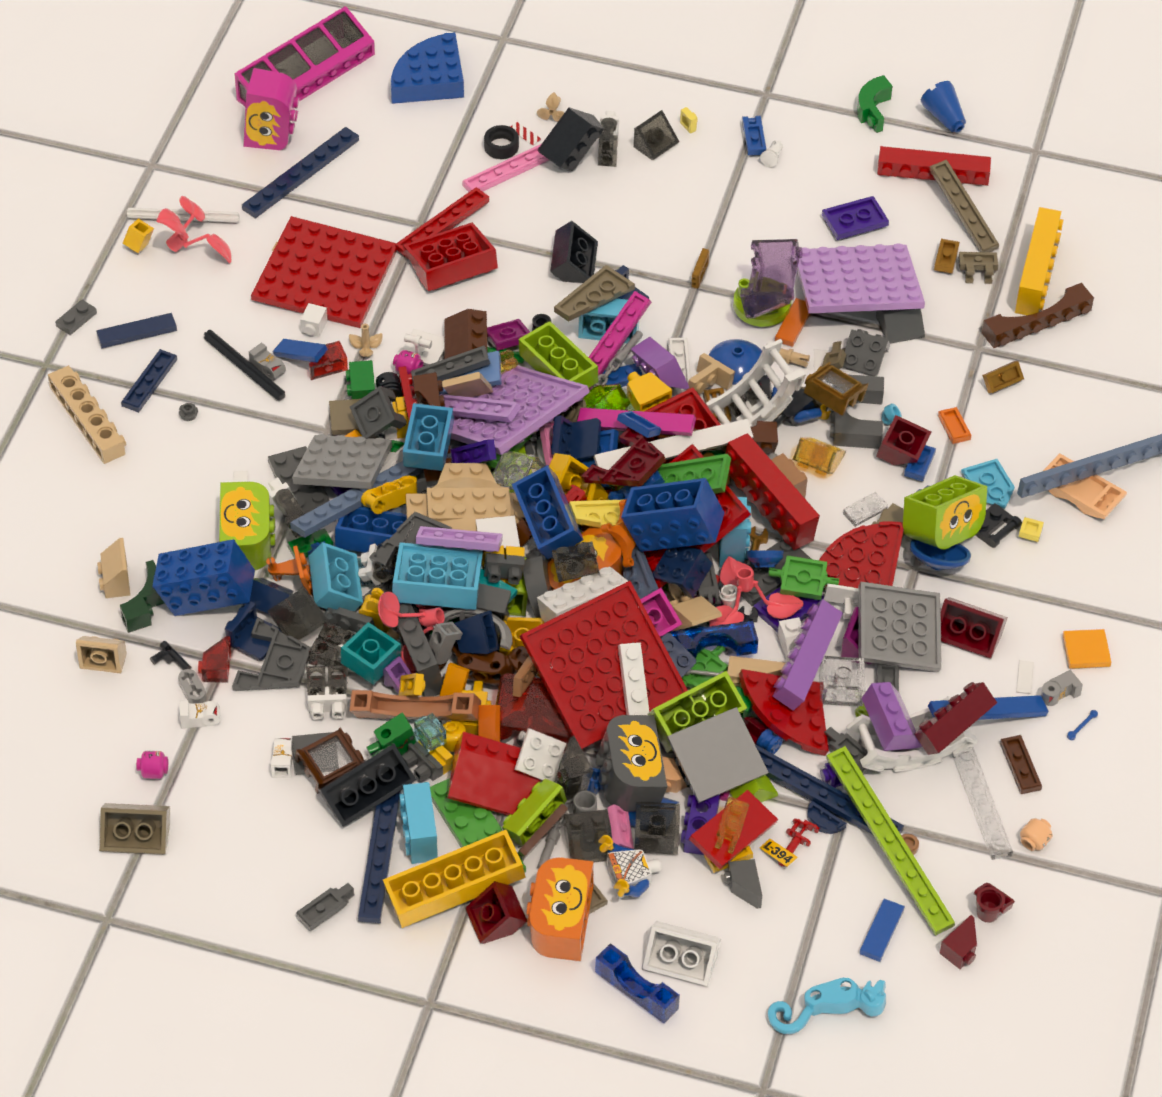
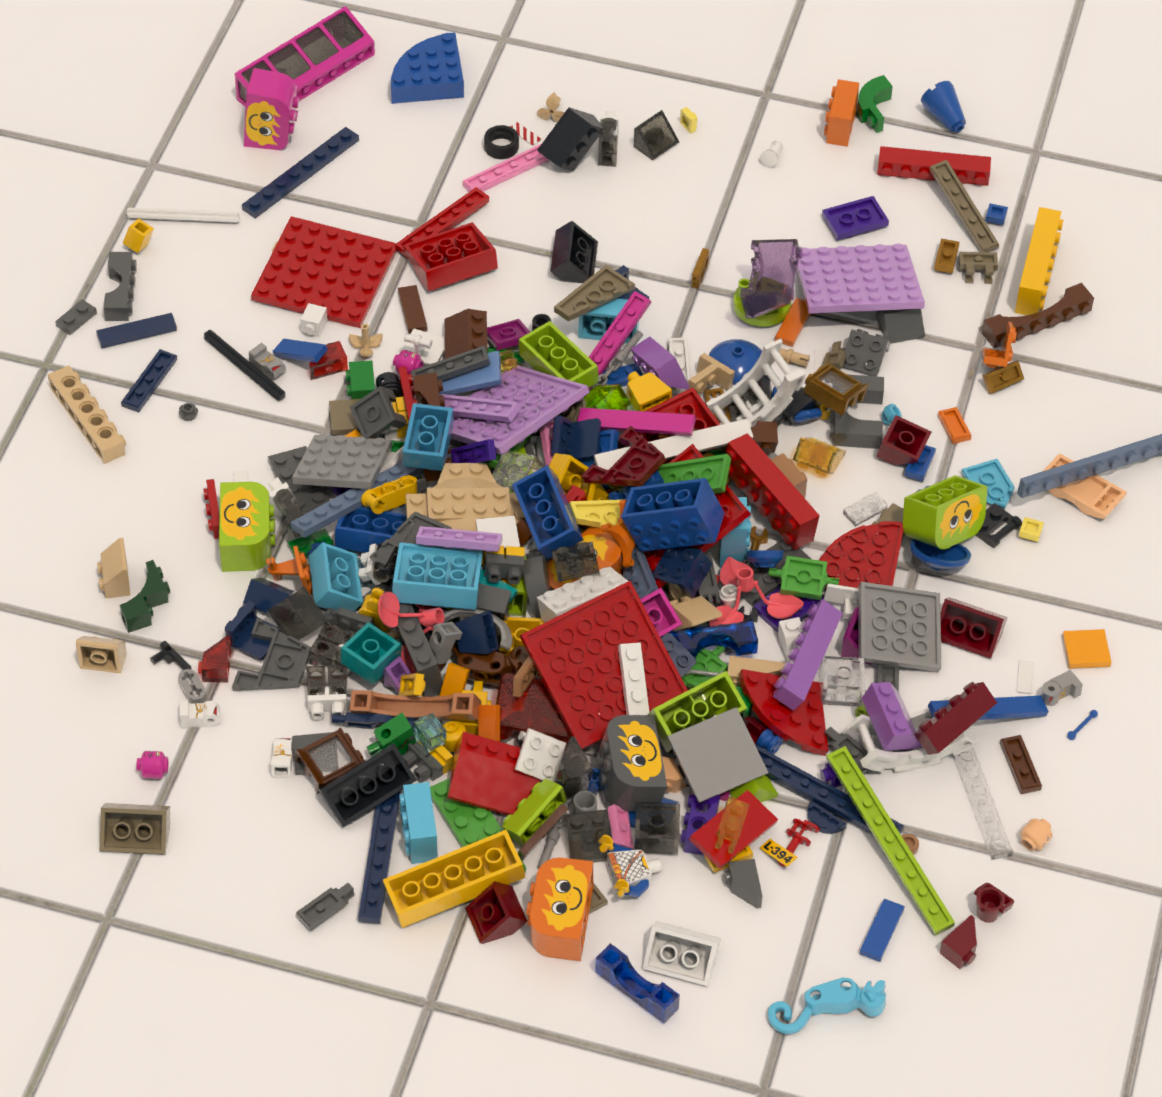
(117, 302): none -> dark grey arch
(180, 236): coral plant -> none
(203, 577): blue brick -> none
(212, 508): none -> red plate
(365, 721): none -> dark blue piece
(412, 308): none -> reddish brown tile
(467, 385): tan tile -> none
(639, 424): blue tile -> none
(754, 135): blue plate -> none
(841, 113): none -> orange brick
(996, 214): none -> blue plate
(996, 358): none -> orange bracket

